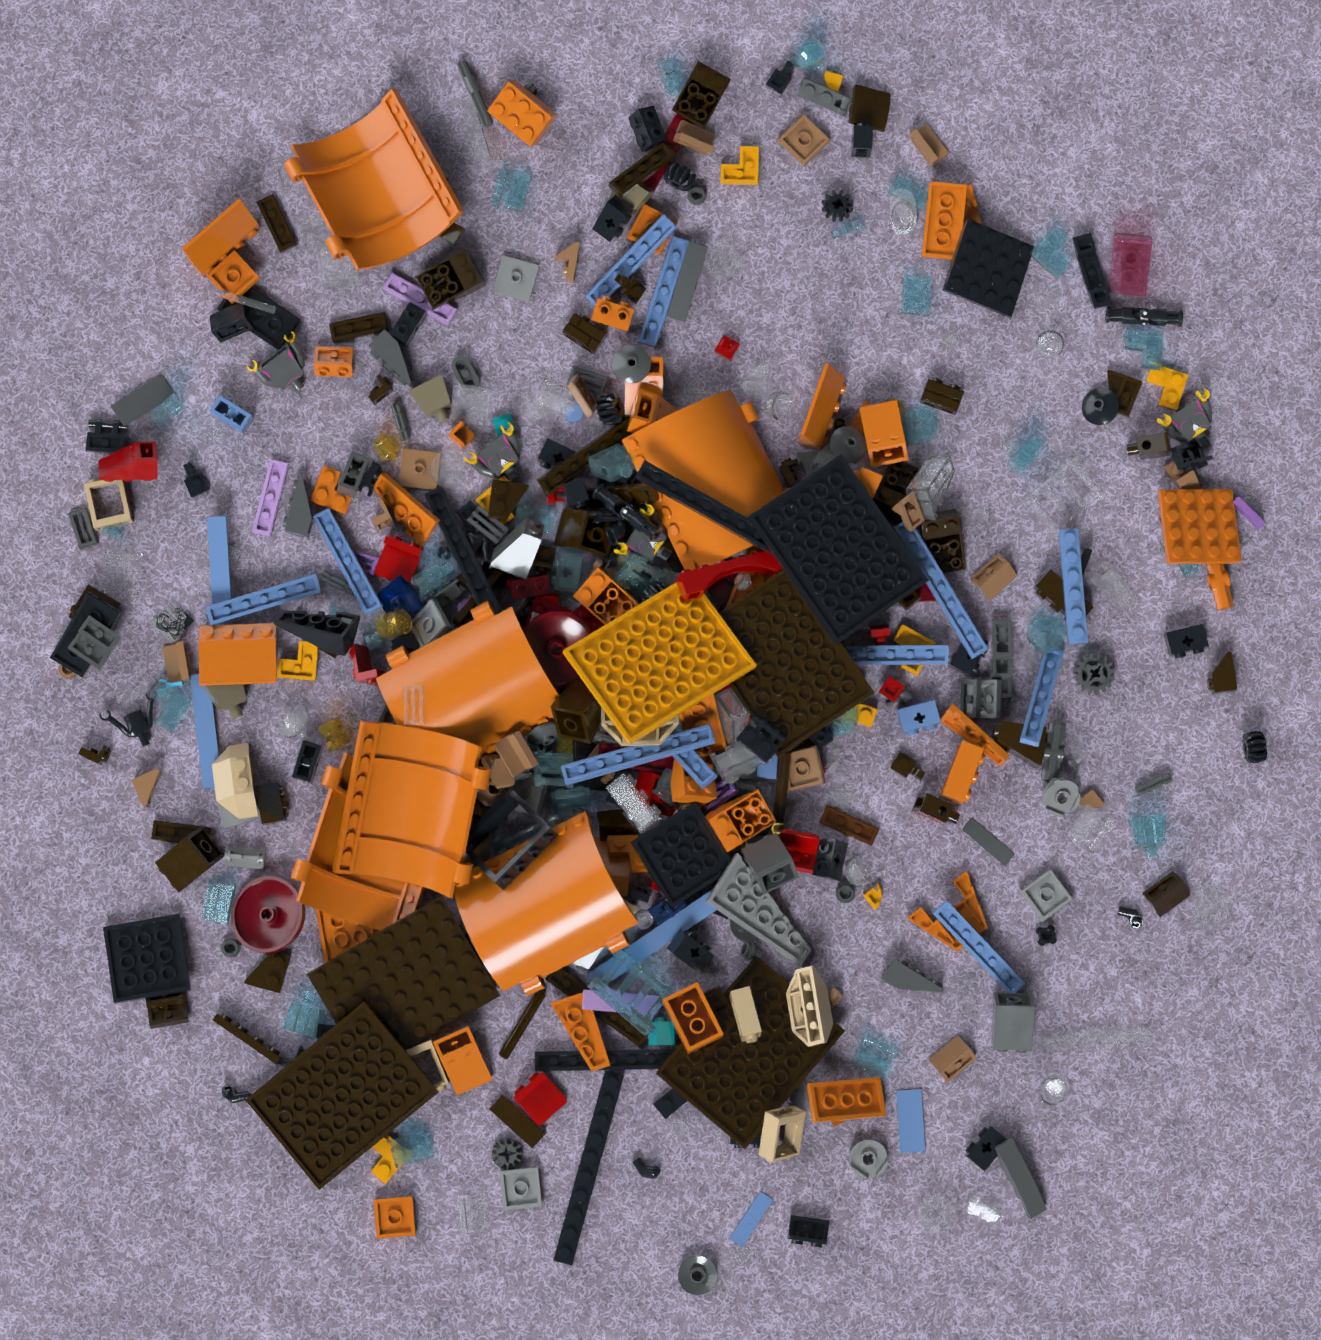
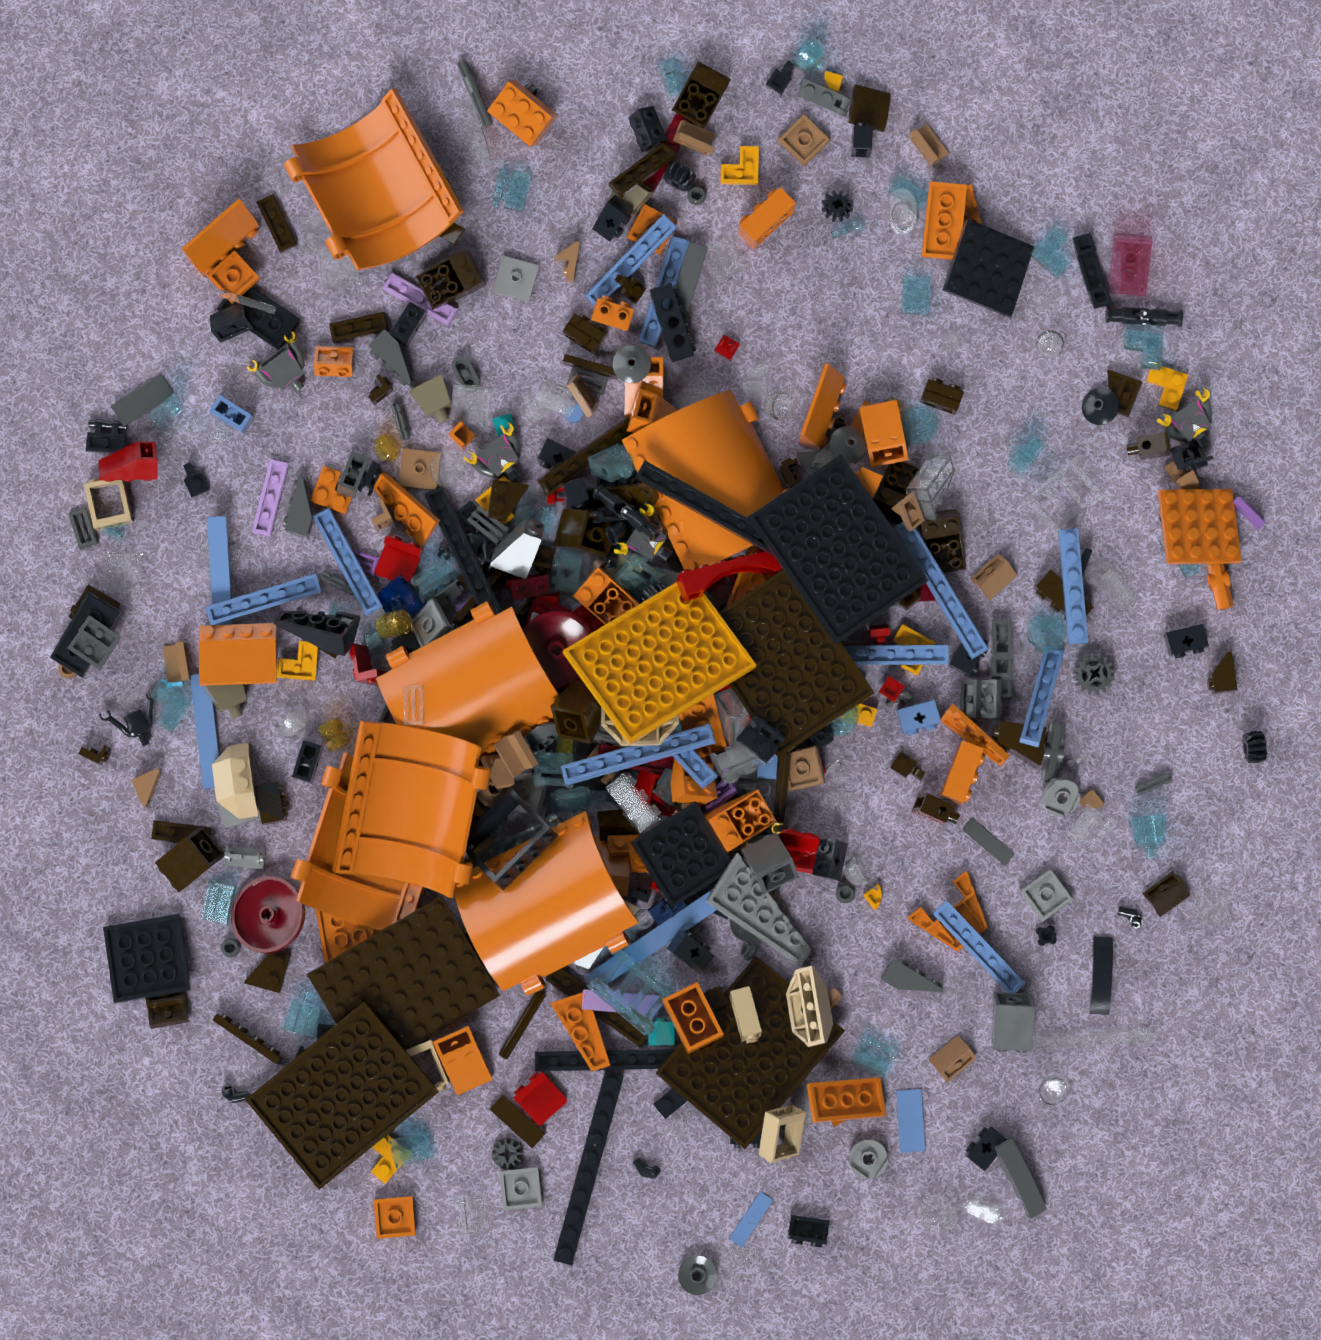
(172, 621): piece -> none
(589, 365): none -> dark brown tile
(610, 409): black gear -> none
(675, 352): none -> black brick
(742, 581): clear plate -> none
(766, 217): none -> orange brick
(849, 825): reddish brown tile -> none
(1101, 975): none -> black slope

